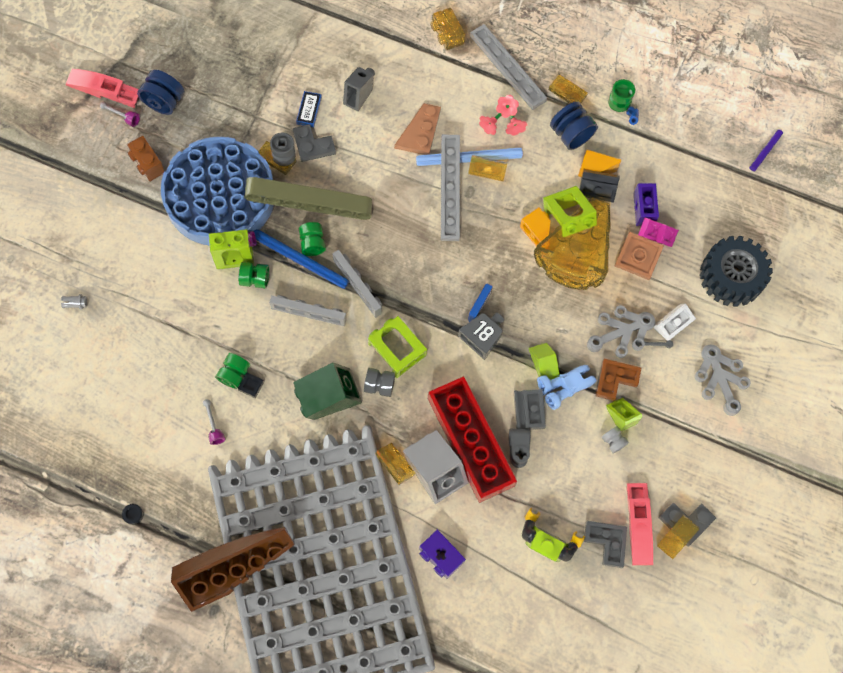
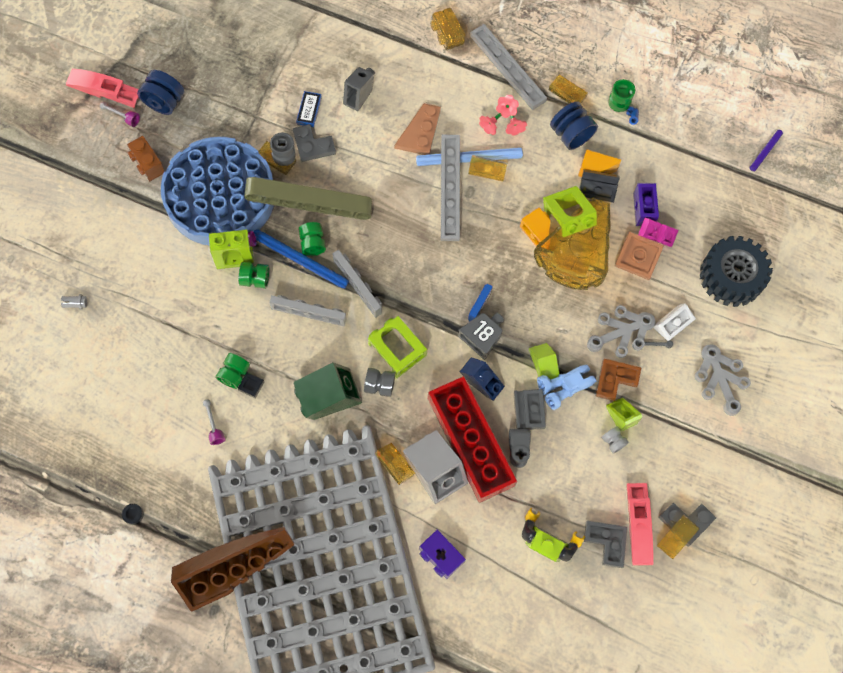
(482, 378): none -> dark blue slope

